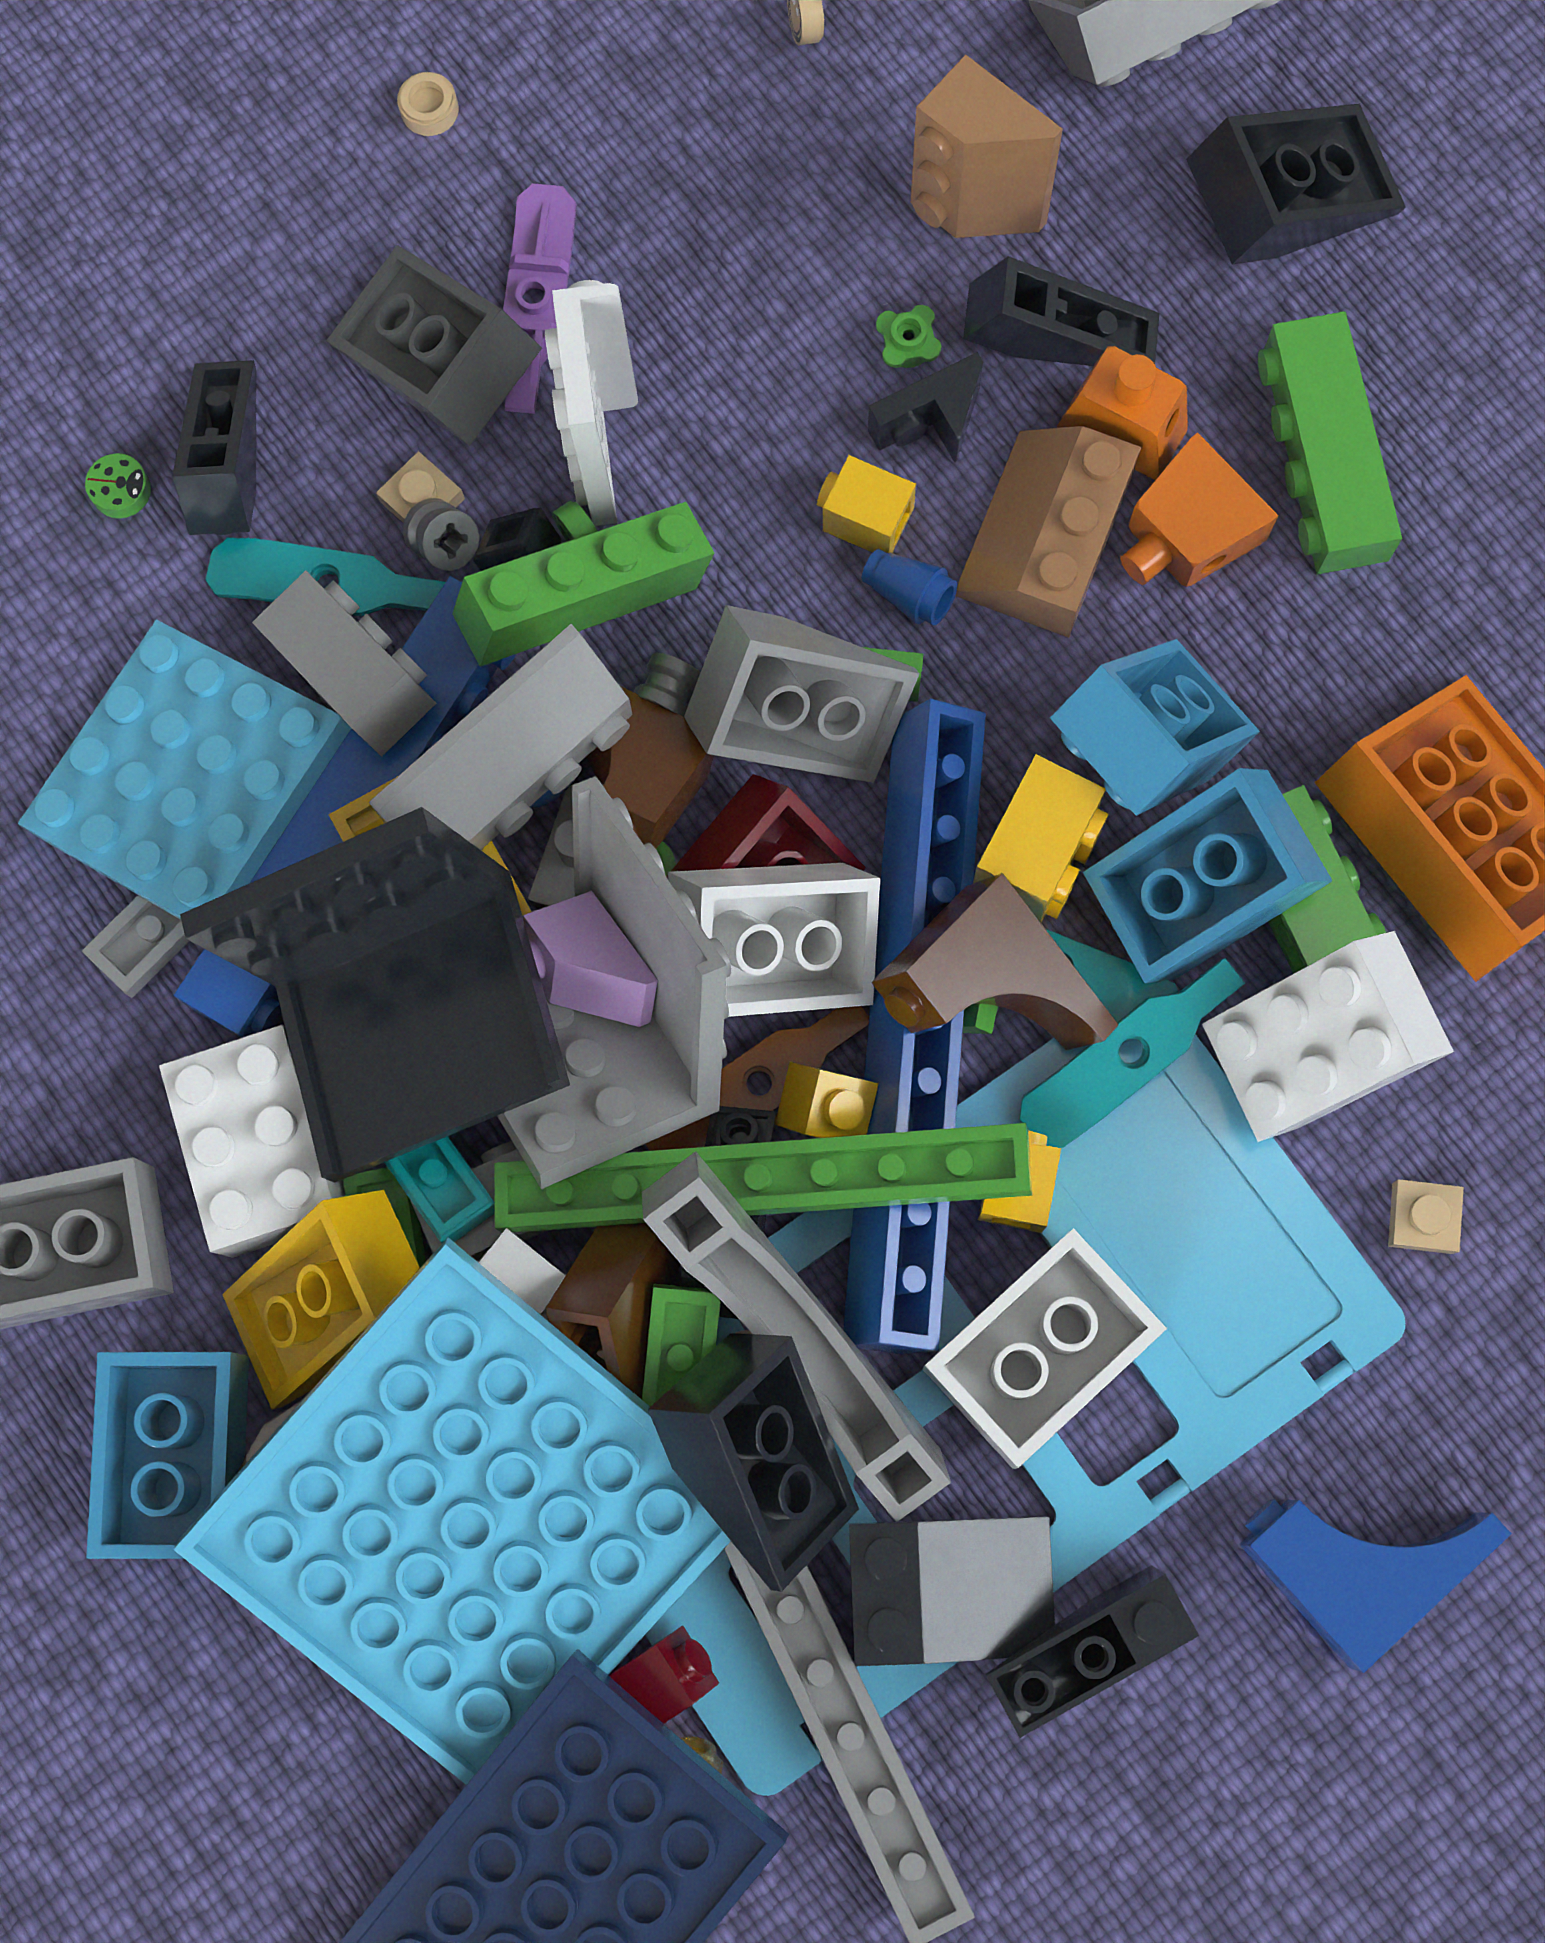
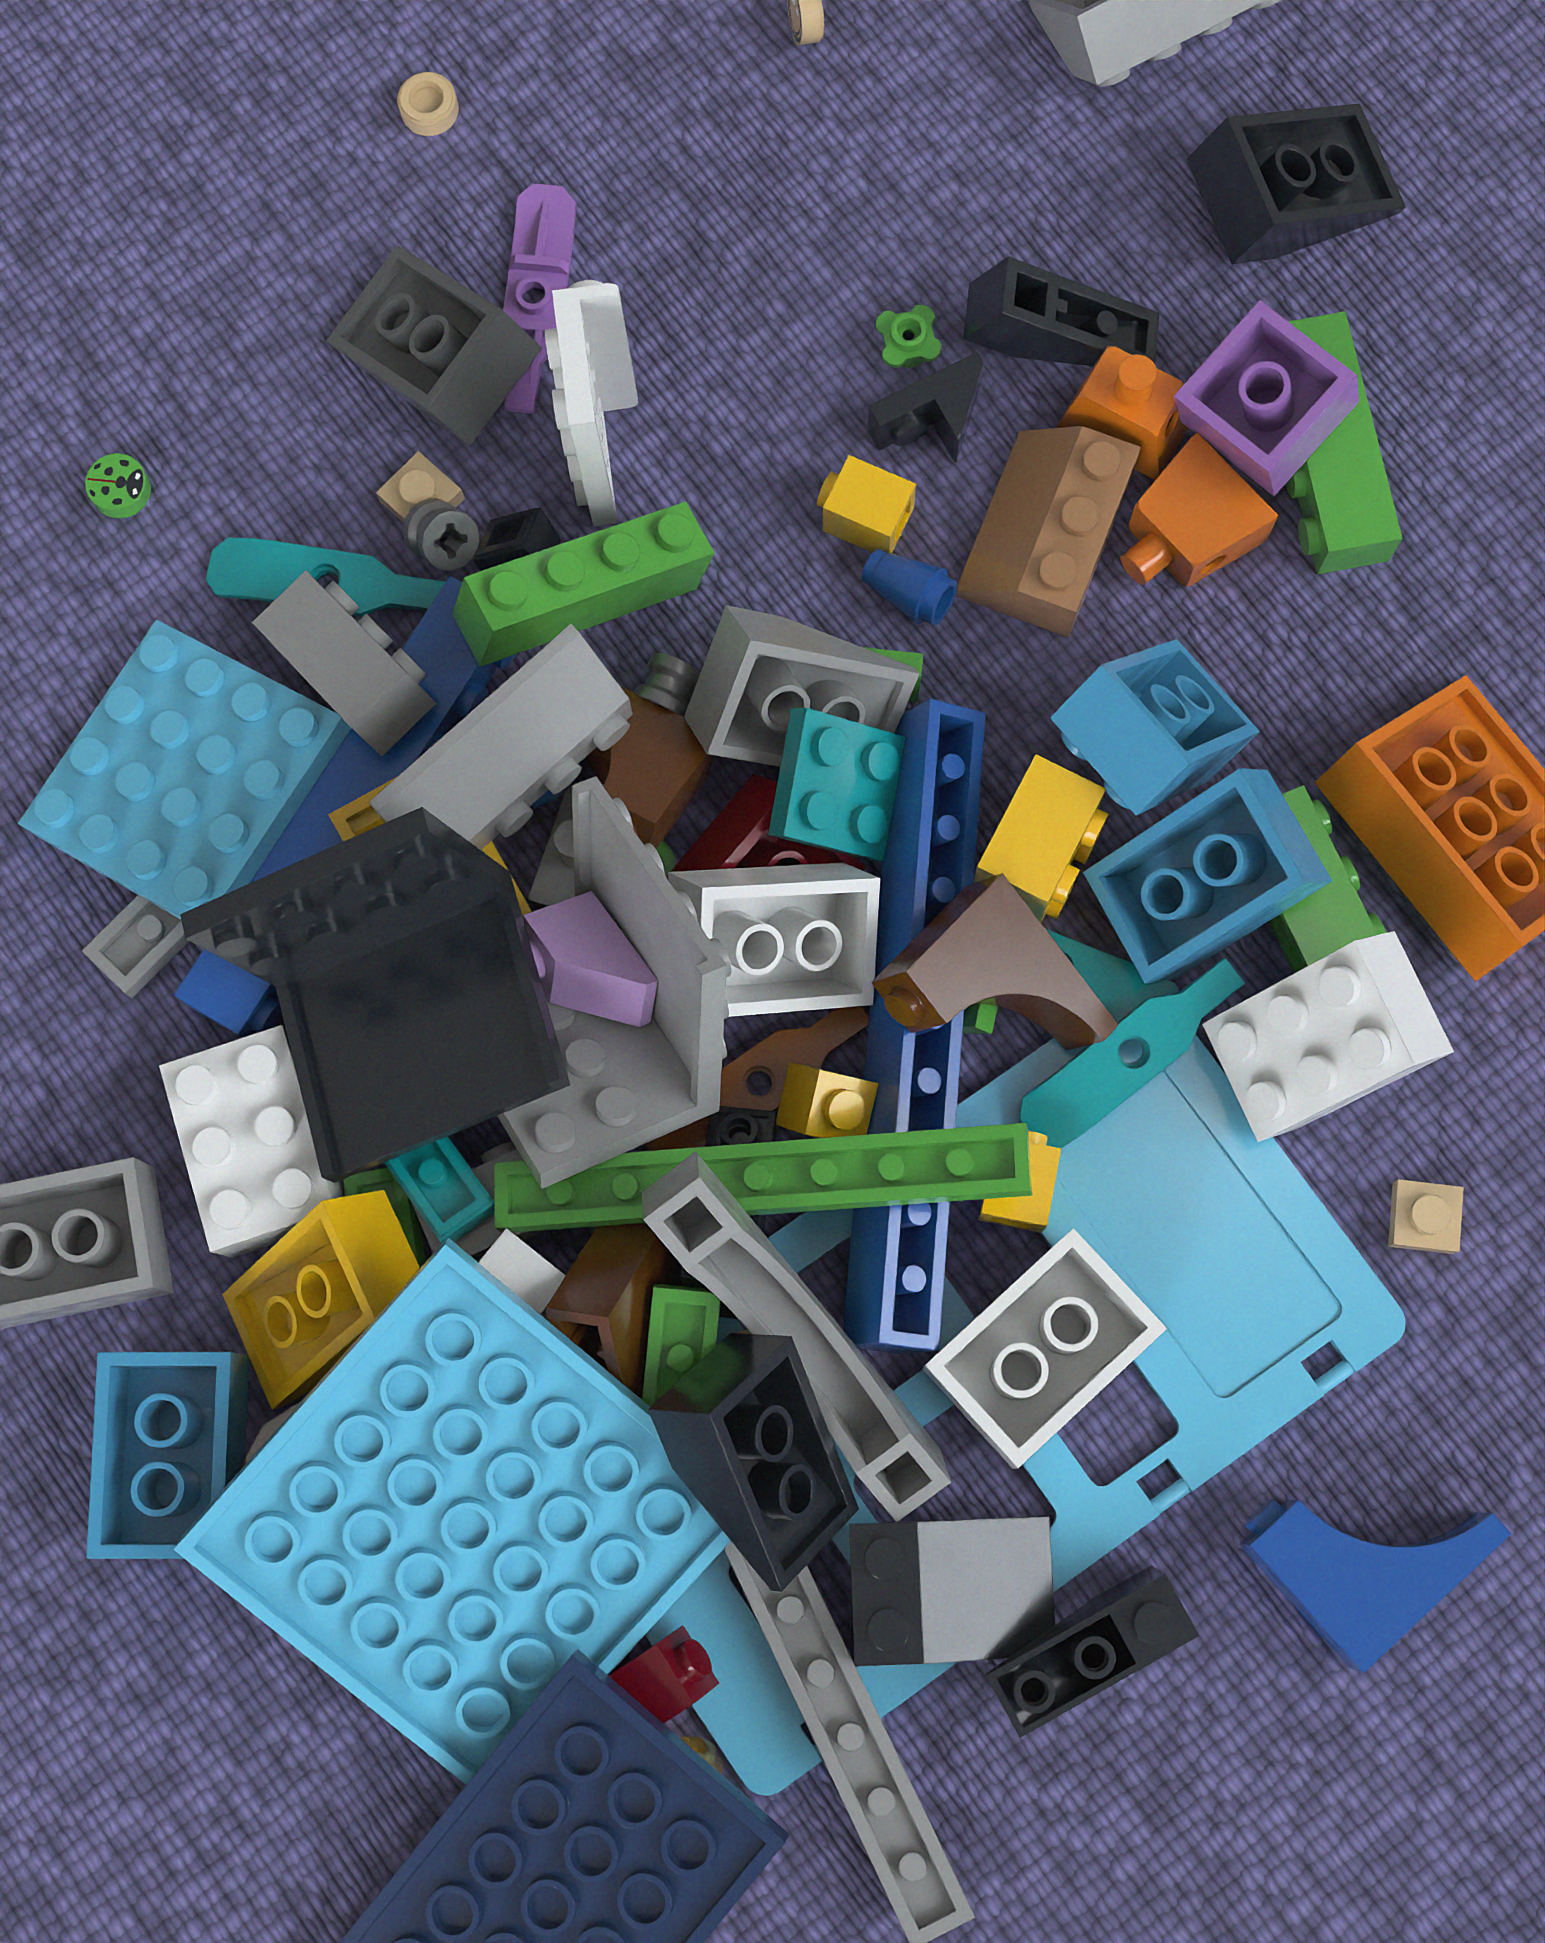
(218, 449): black slope -> none
(573, 521): bright green tile -> none
(837, 784): none -> teal plate
(982, 157): medium nougat slope -> none
(1267, 397): none -> medium lavender brick

